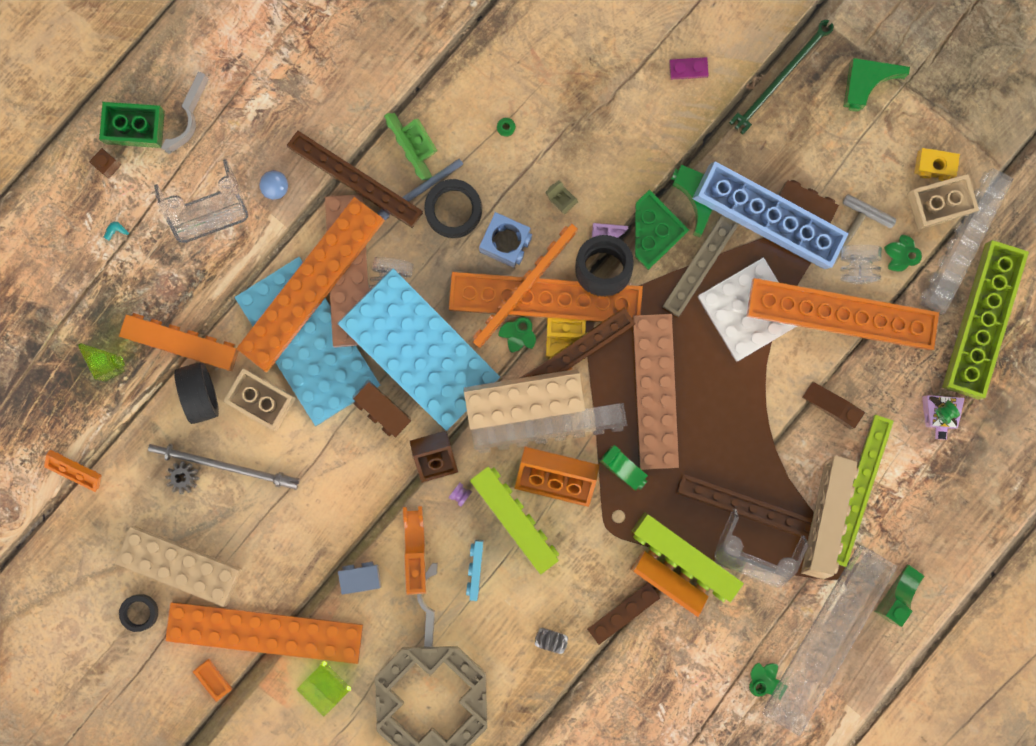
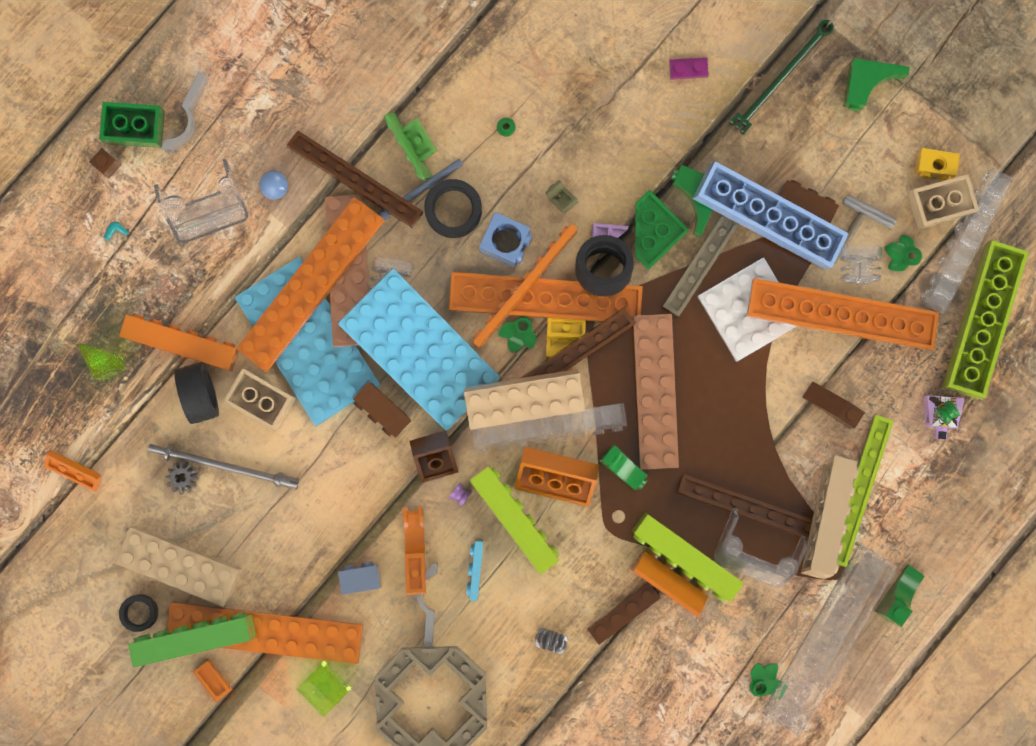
(188, 641): none -> bright green brick

